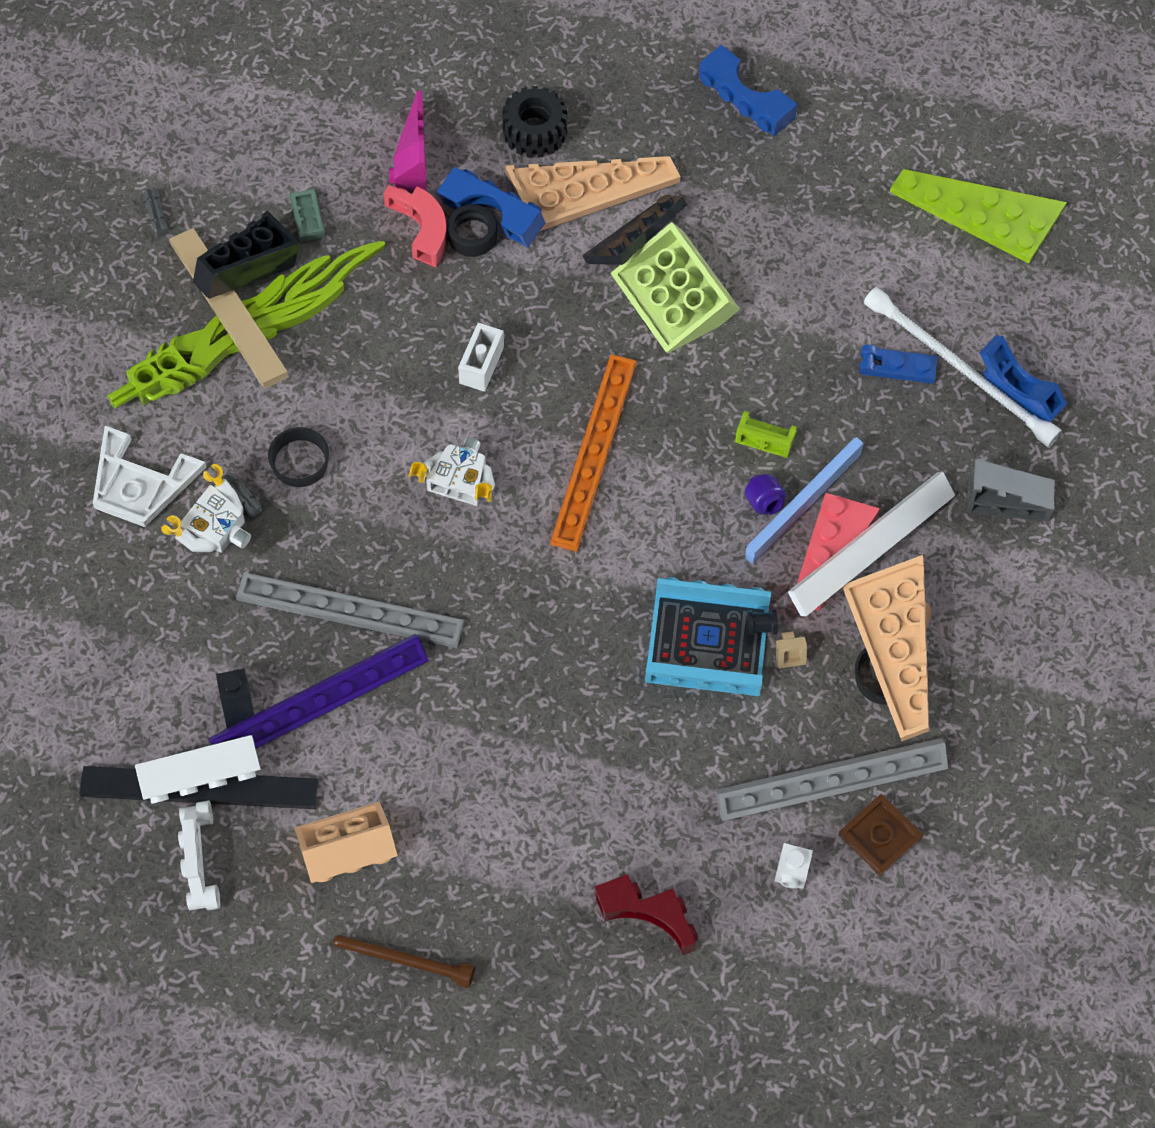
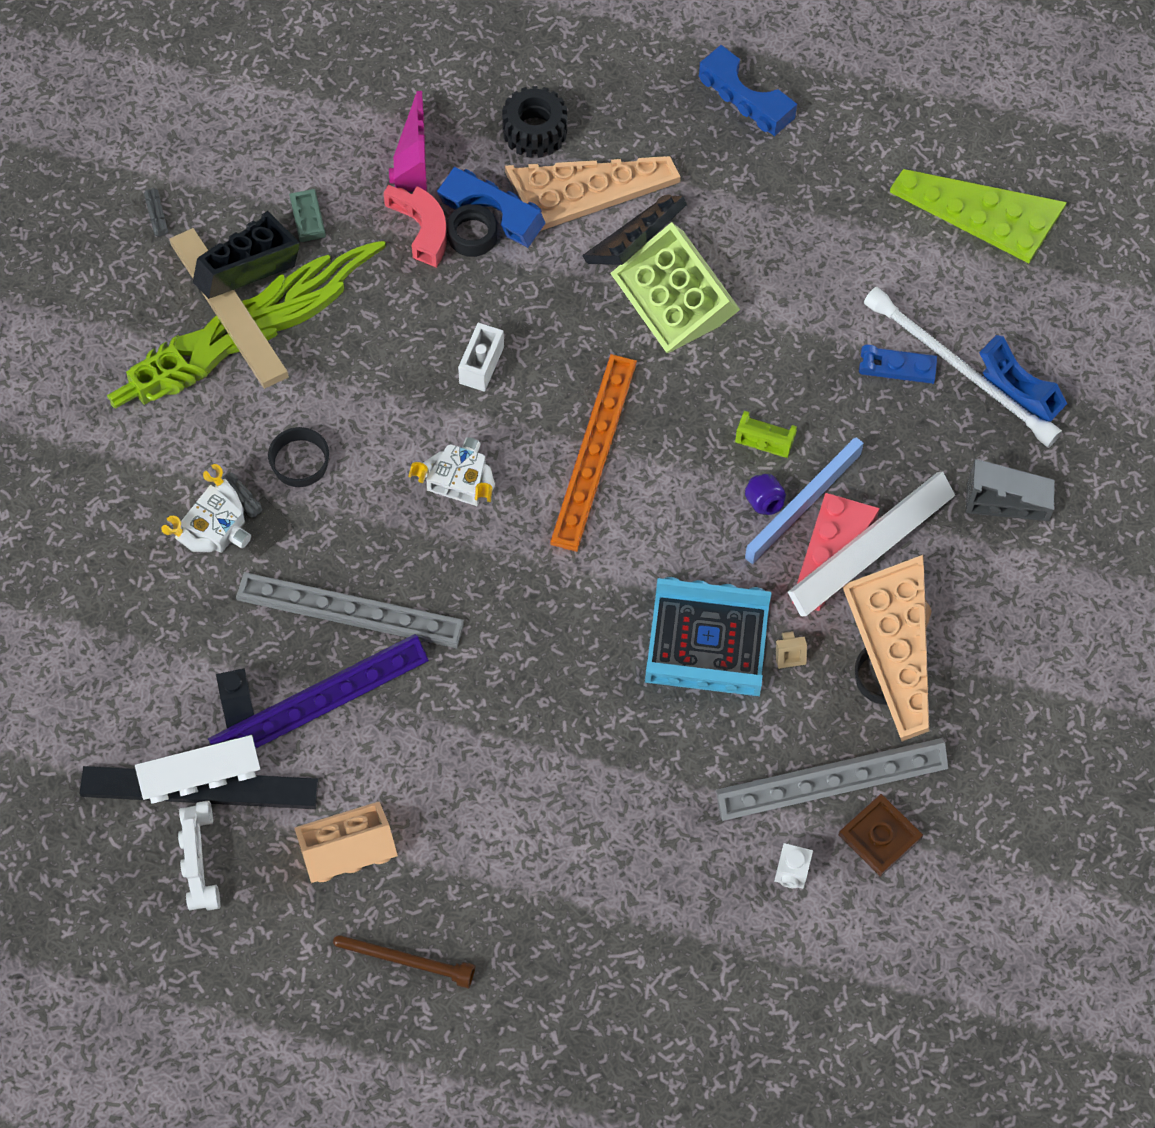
(133, 490): white wing -> none
(621, 900): dark red arch -> none
(762, 622): black bush -> none

